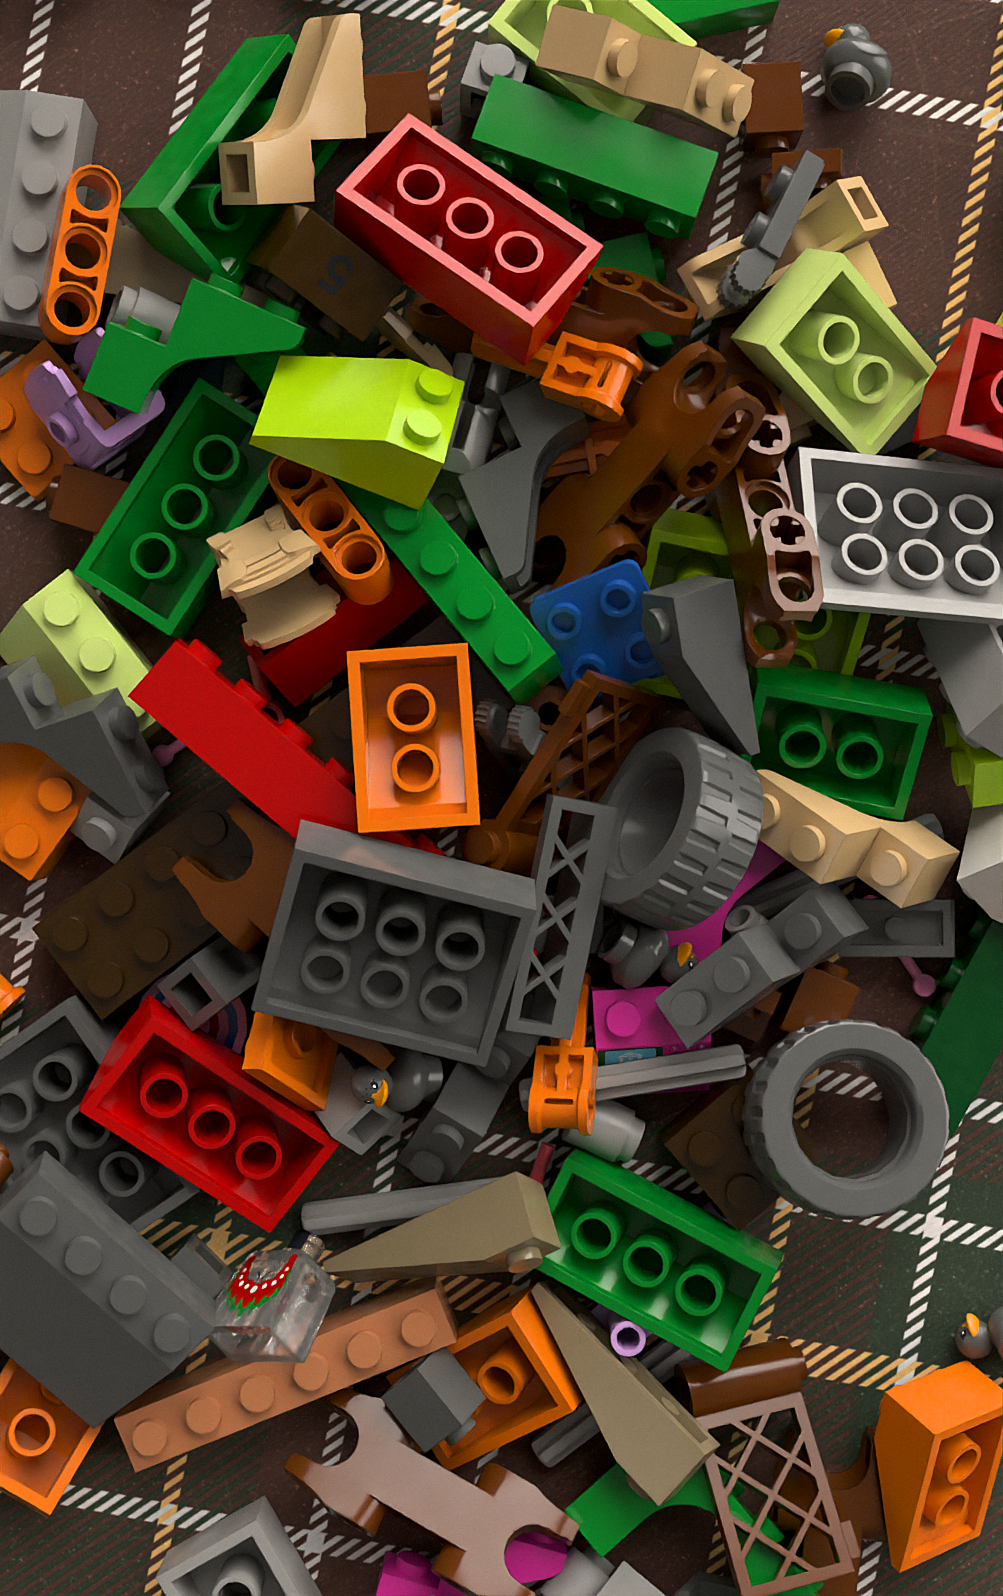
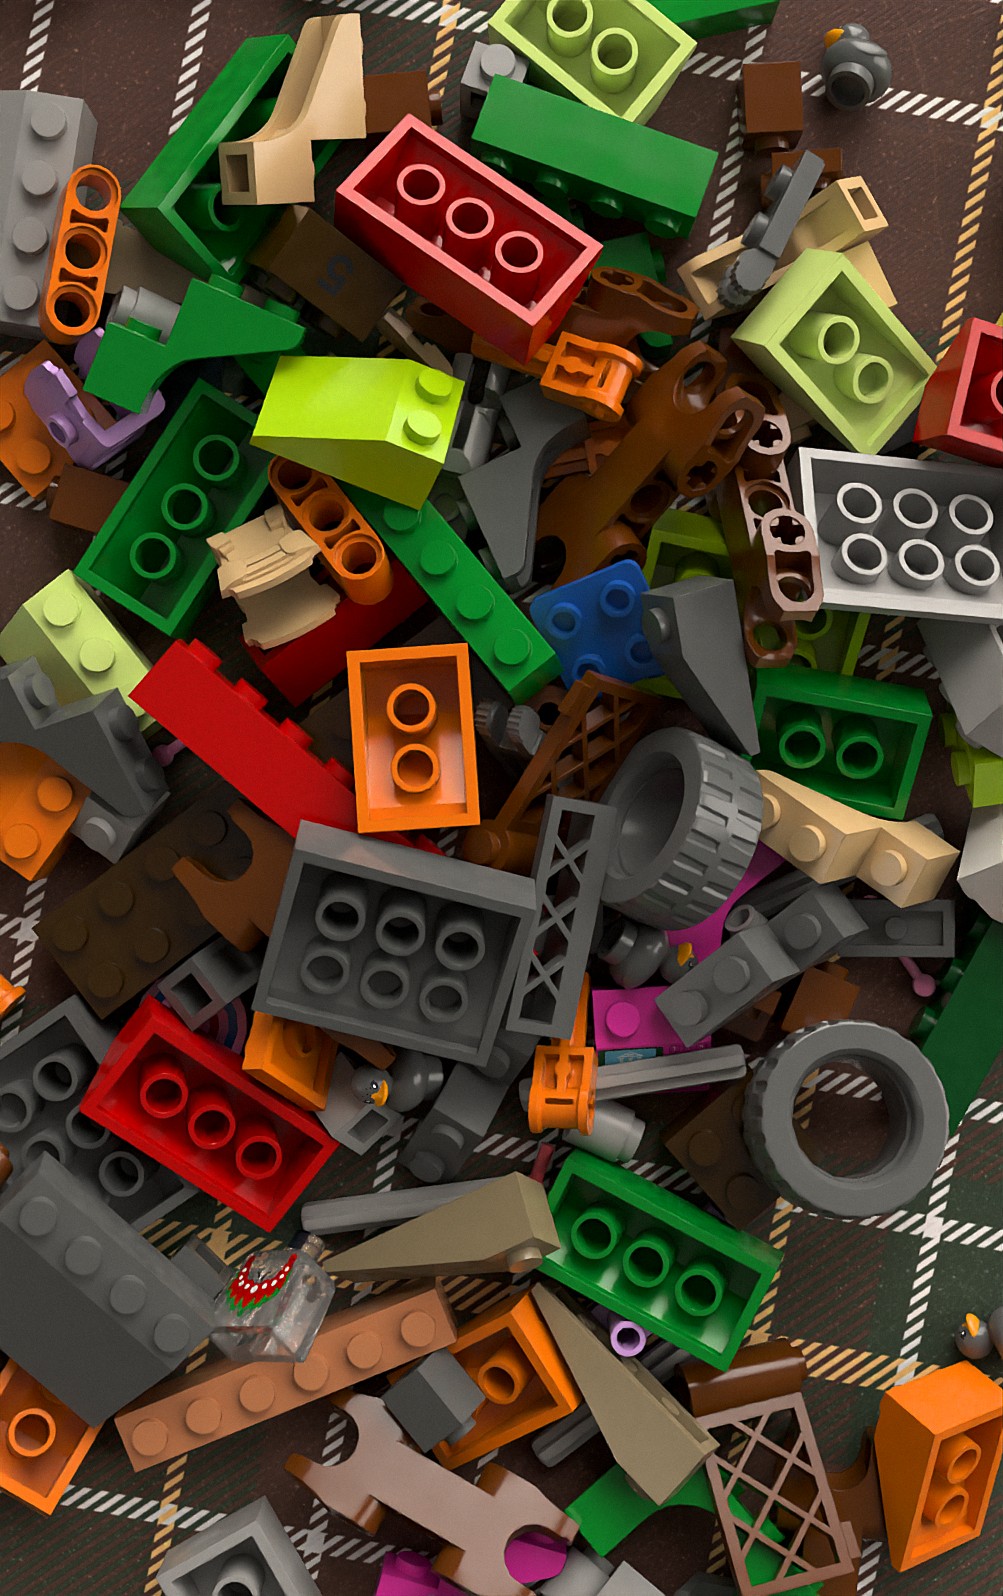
(260, 684): coral hand -> none
(645, 69): tan arch -> none

